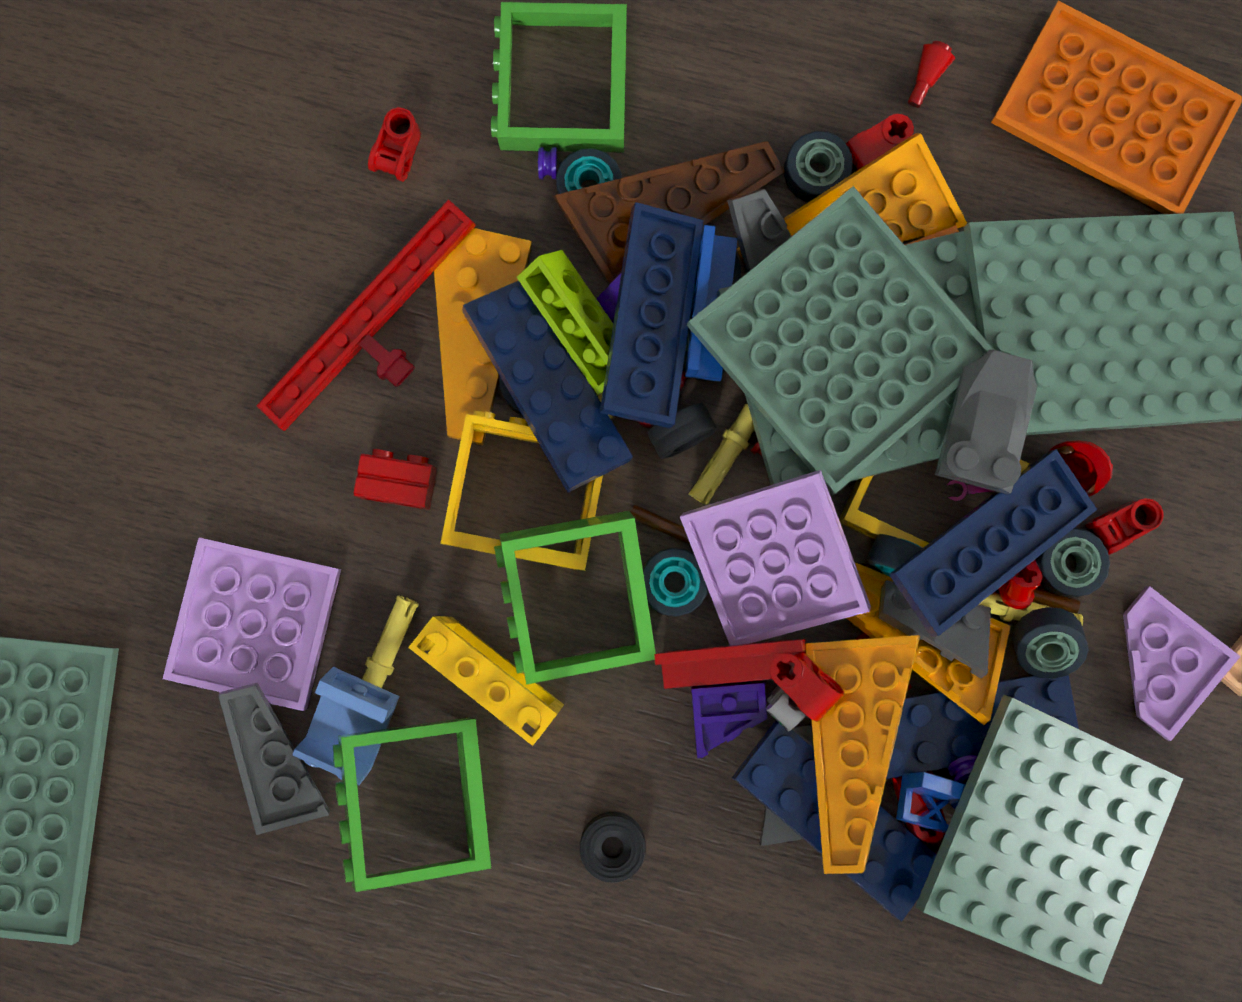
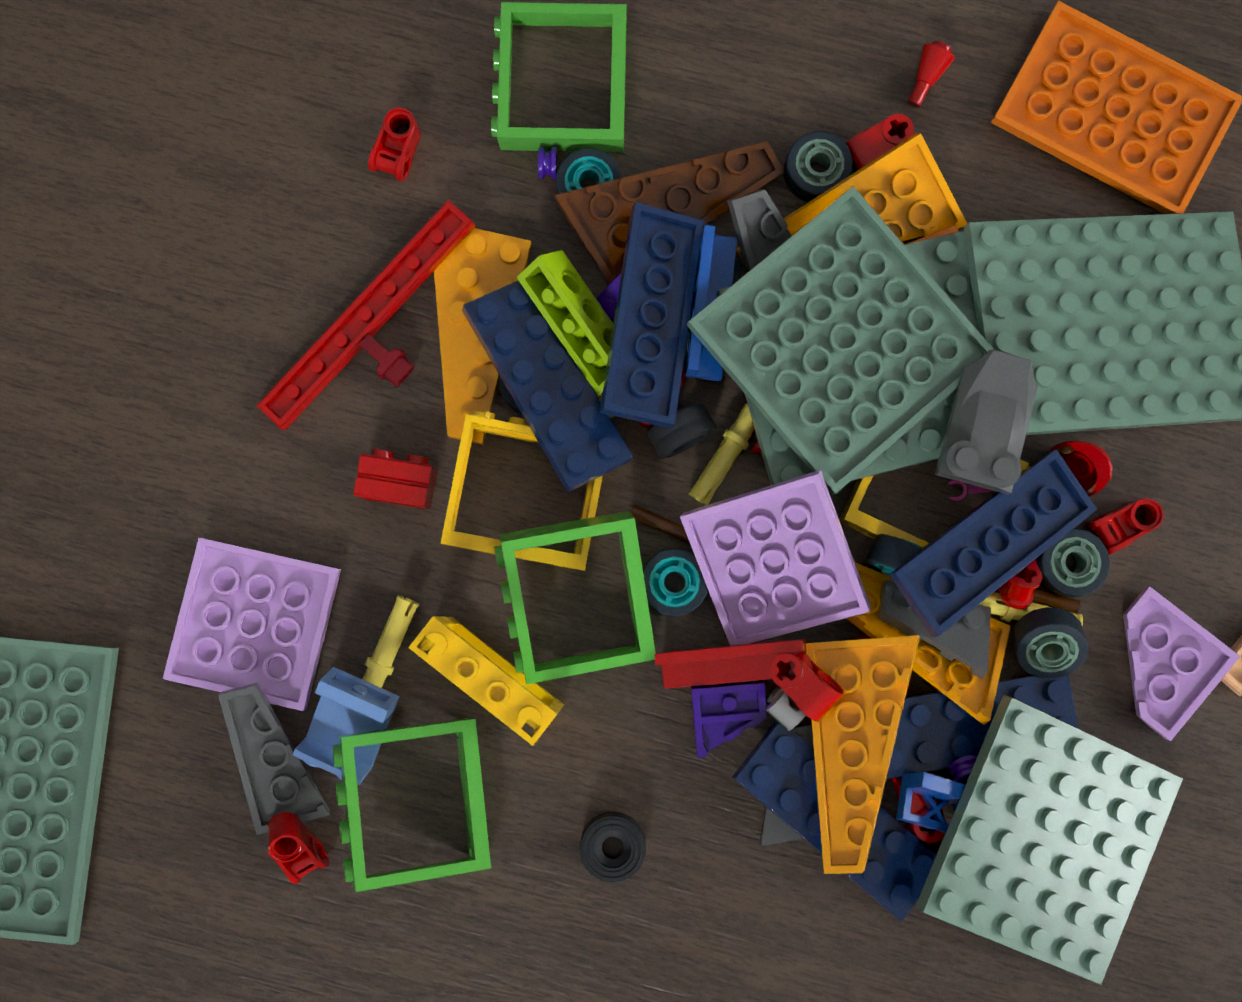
(294, 847): none -> red piece

